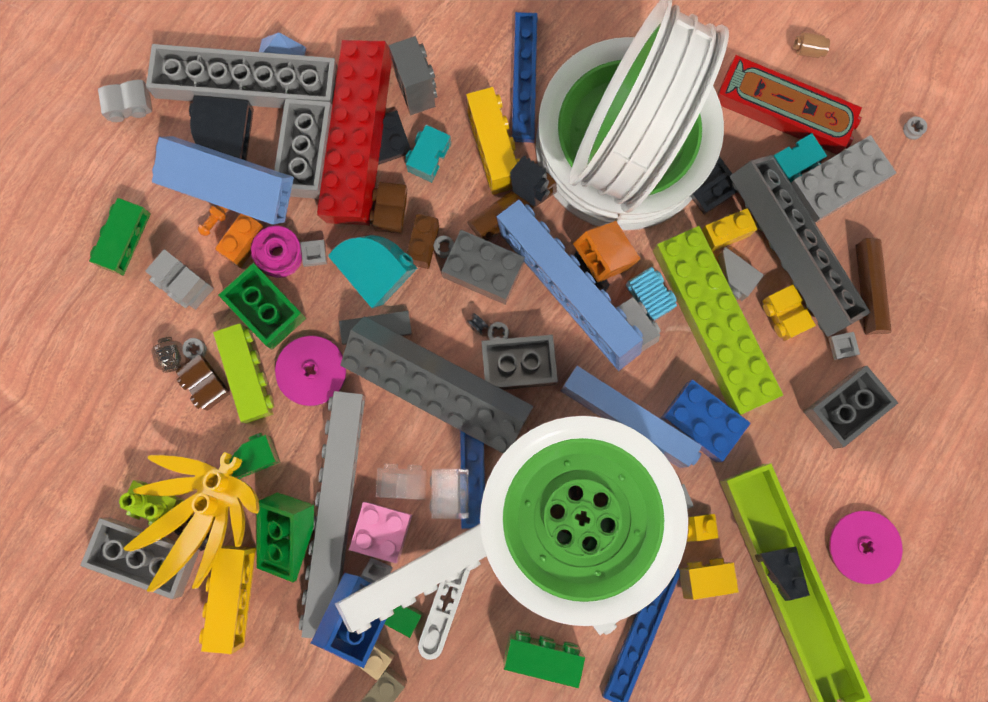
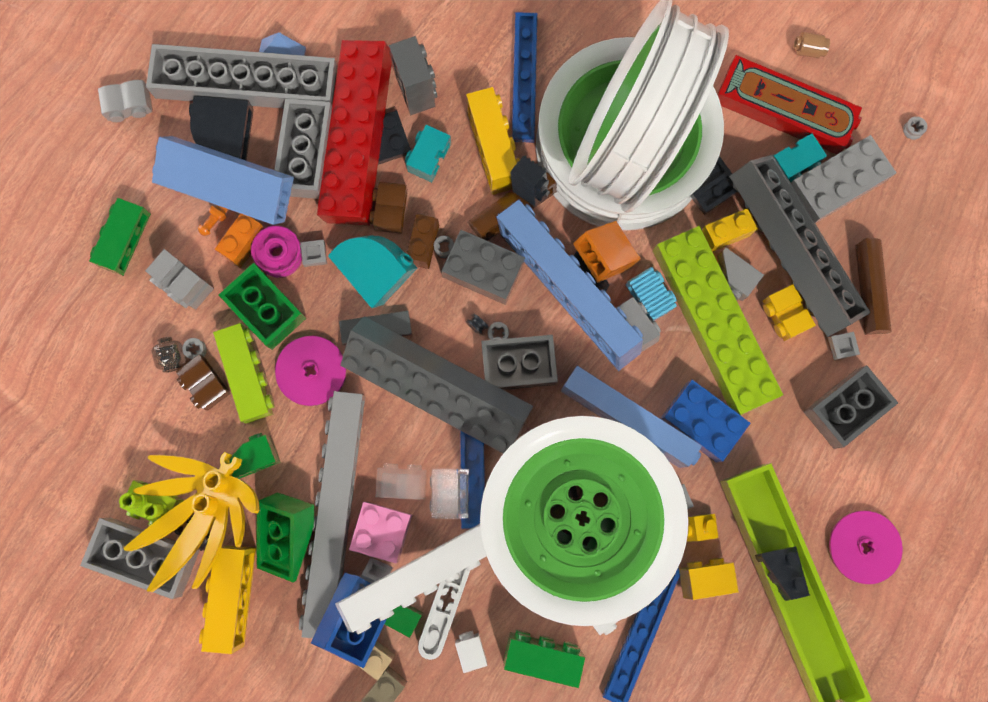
(470, 651): none -> white brick

